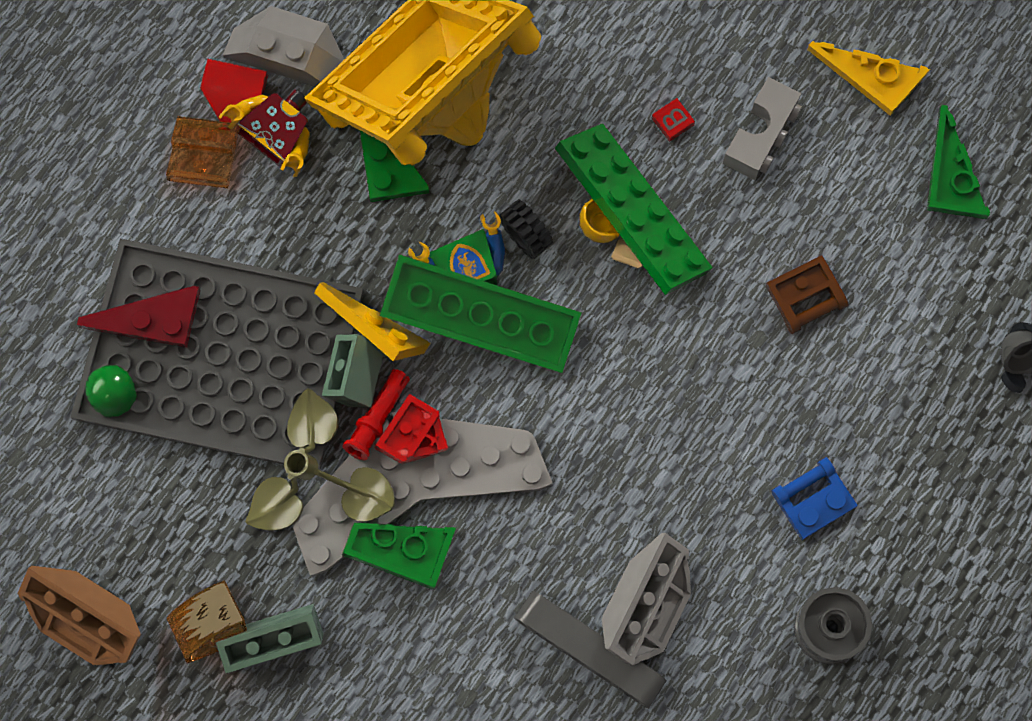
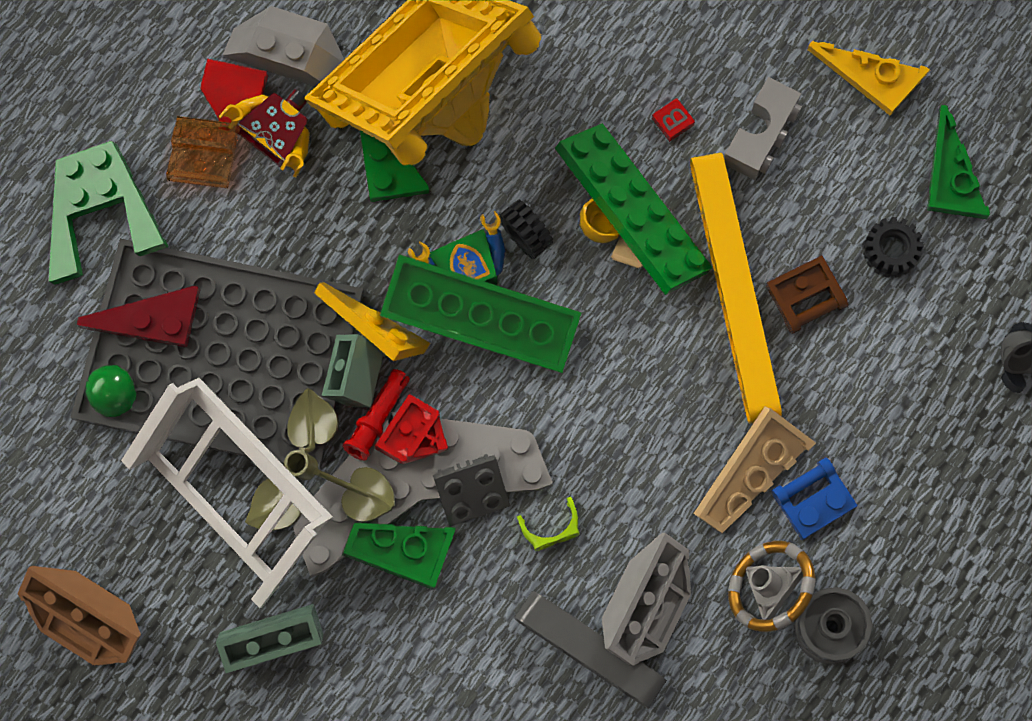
(88, 184): none -> wing
(153, 436): none -> white piece
(205, 620): slope -> none
(471, 490): none -> dark grey hinge
(541, 543): none -> lime cap
(735, 285): none -> yellow beam
(760, 457): none -> tan wing
(772, 586): none -> light grey piece
(898, 230): none -> black tyre

